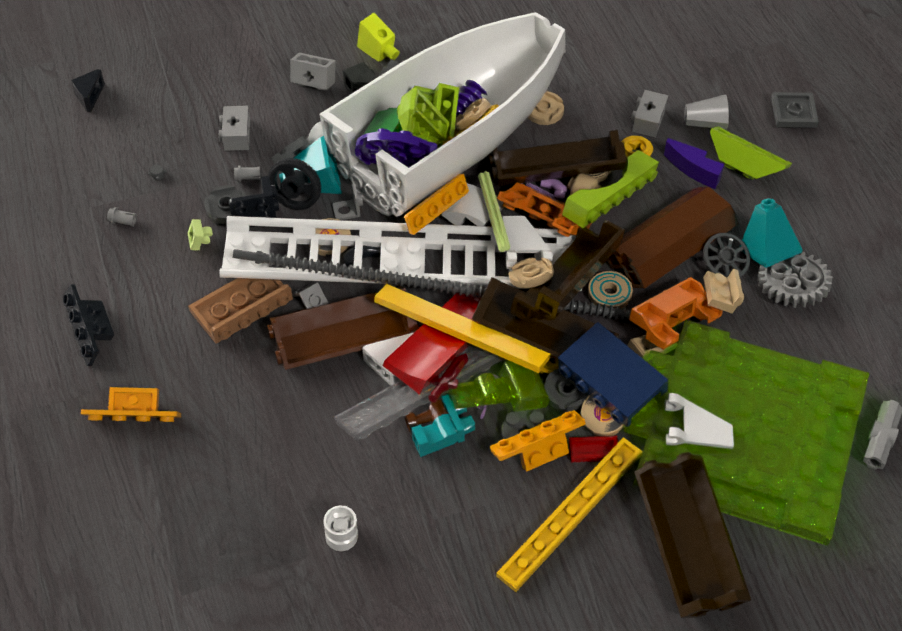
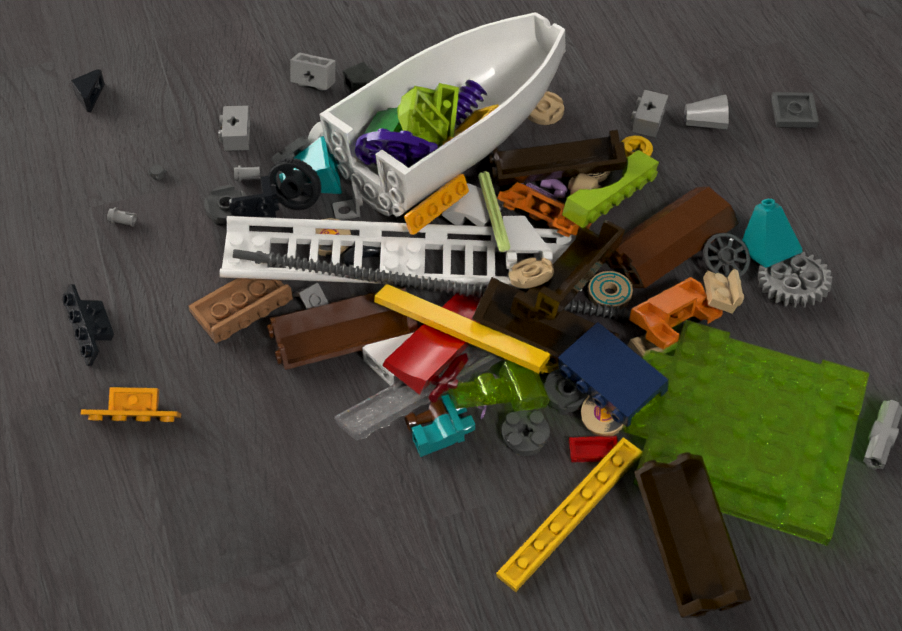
(198, 234): yellowish green tile -> none
(340, 528): white wheel -> none
(376, 39): neon yellow torso -> none
(472, 113): tan tile -> none
(541, 442): light orange bracket -> none
(694, 163): dark purple slope -> none
(699, 425): white flag -> none
(745, 156): lime wedge -> none

